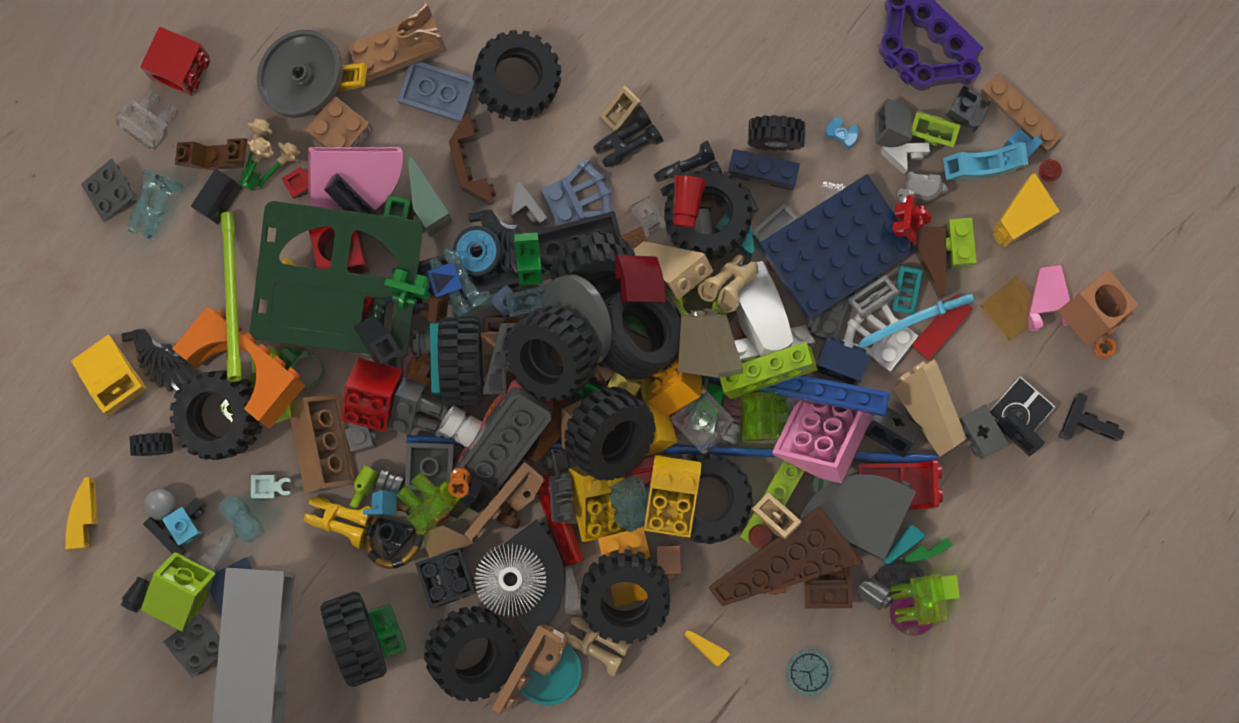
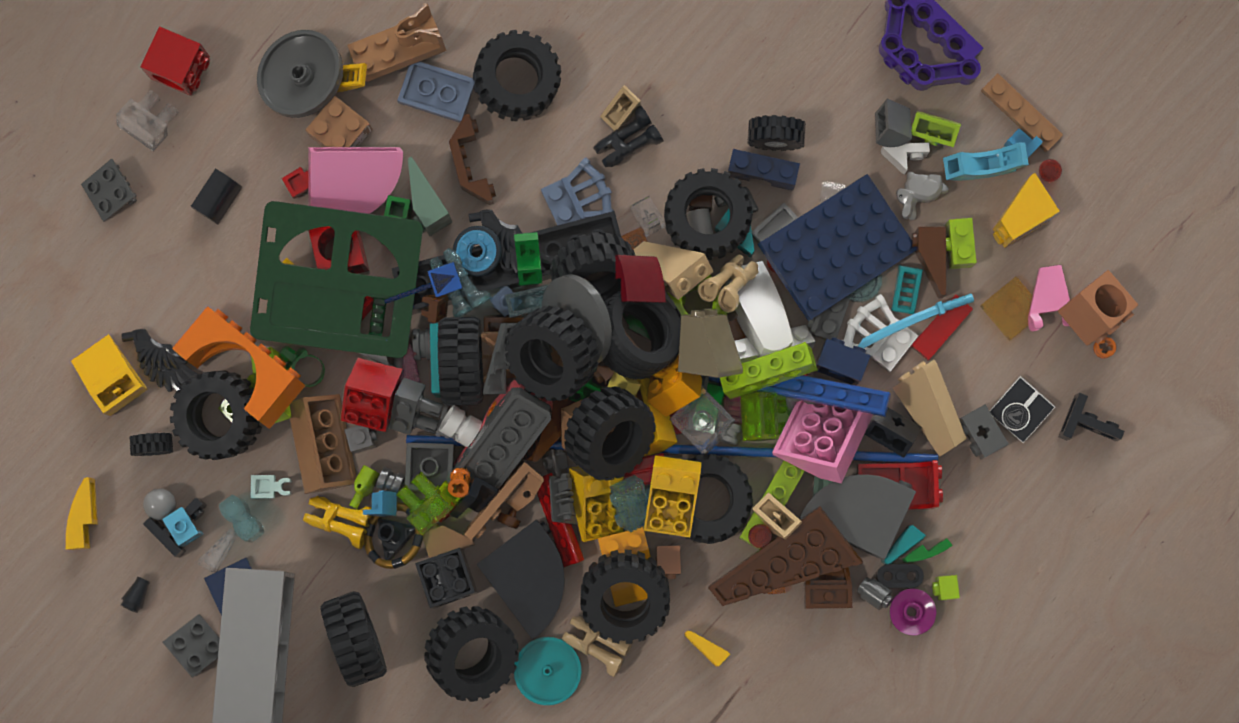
(143, 211): clear light blue piece -> none
(178, 591): lime brick -> none
(211, 157): reddish brown slope -> none
(233, 359): lime piece -> none
(261, 148): tan plant -> none
(346, 196): black plate -> none
(377, 340): black slope -> none
(387, 630): green slope -> none
(418, 289): green hips -> none
(419, 369): reddish brown tile -> none
(496, 583): white piece -> none
(523, 202): light grey slope -> none
(537, 657): medium nougat plate -> none
(572, 595): clear slope -> none
(687, 200): red plant -> none
(703, 157): black piece -> none
(809, 672): clear light blue tile -> none
(835, 131): dark azure piece -> none
(877, 304): light grey tile -> none
(914, 218): red hips -> none
(928, 598): clear neon green brick -> none
(968, 108): black plate -> none
(1020, 433): black plate -> none

